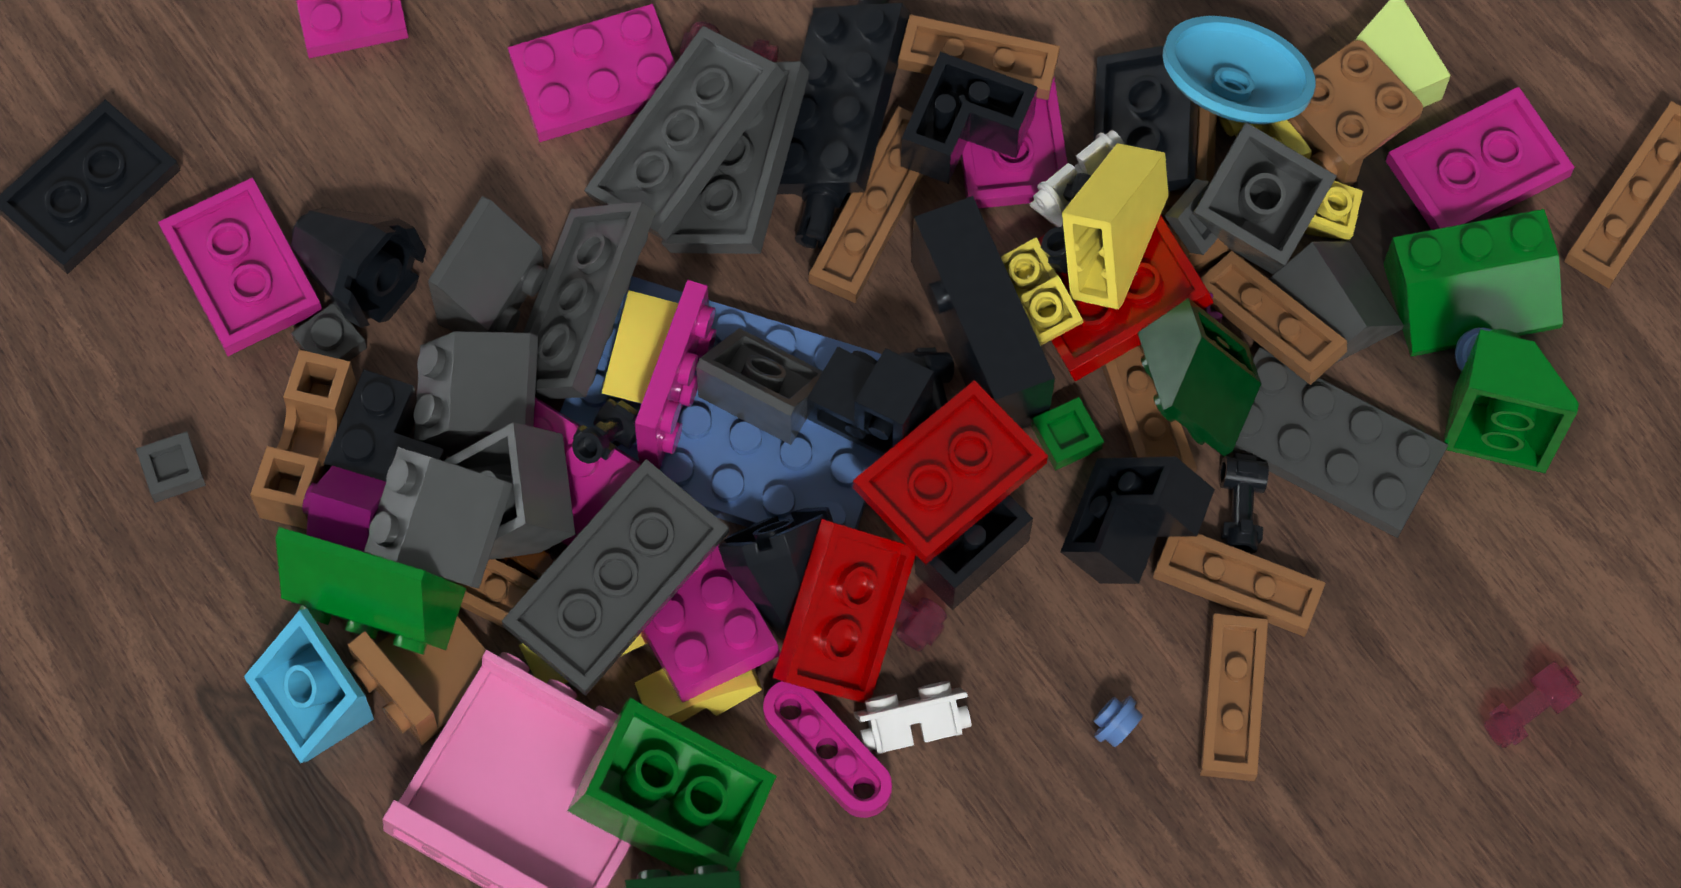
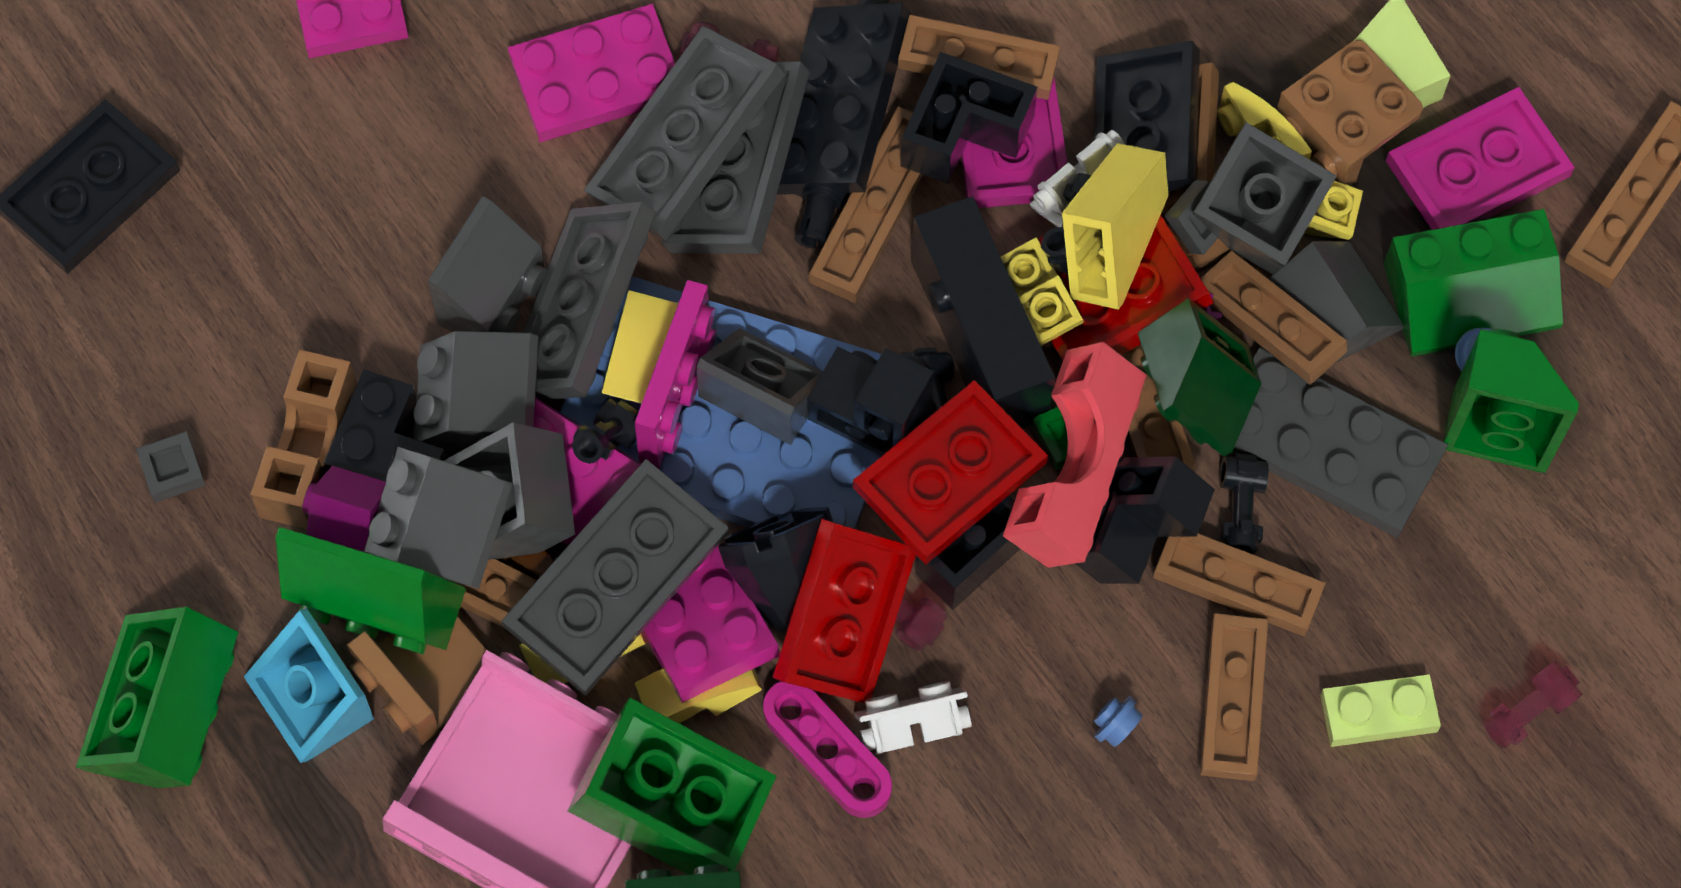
(158, 698): none -> green slope
(240, 266): dark pink plate -> none
(329, 335): dark grey plate -> none
(359, 260): black cone -> none
(1097, 400): none -> coral arch
(1238, 69): medium azure dish -> none
(1380, 710): none -> yellowish green plate

